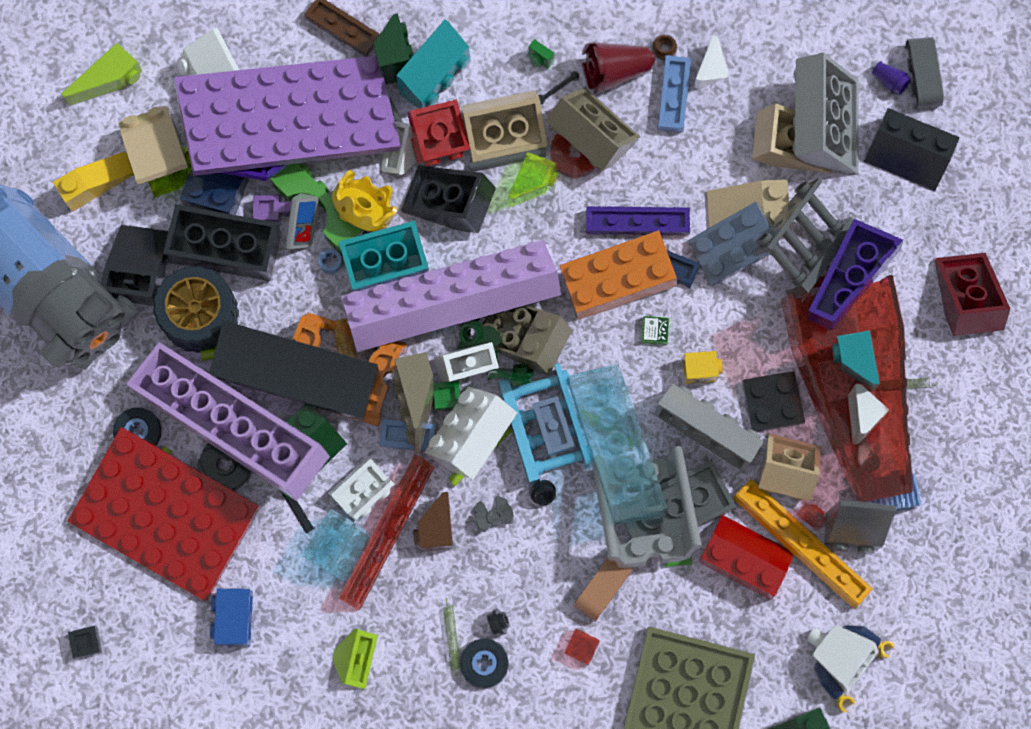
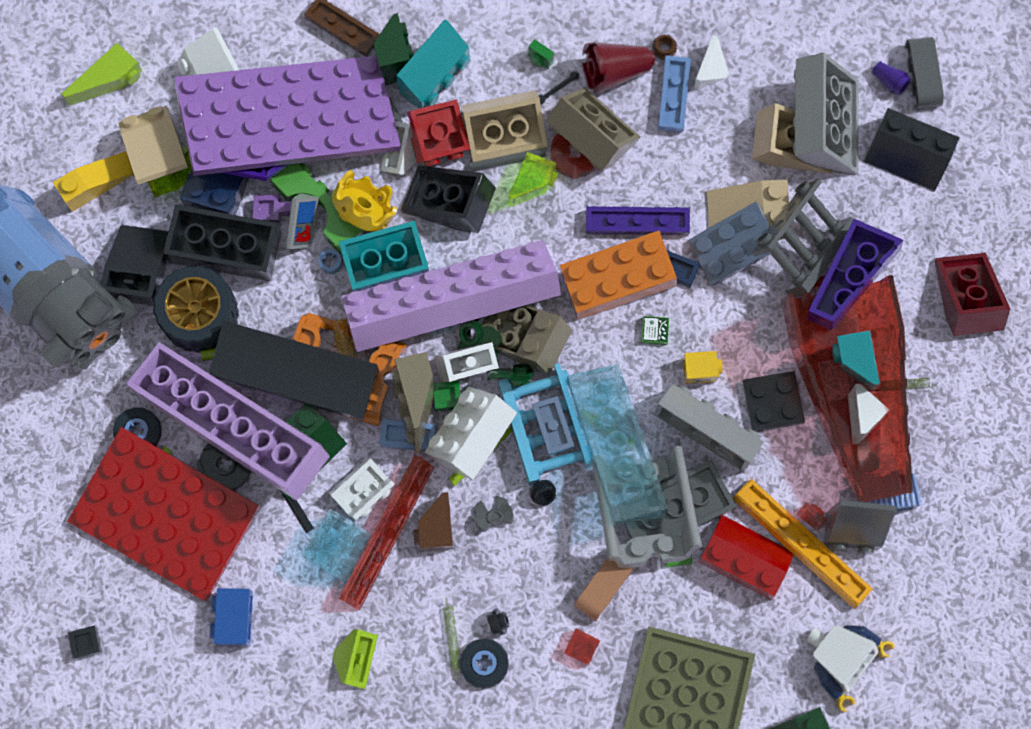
(790, 467): tan slope -> none

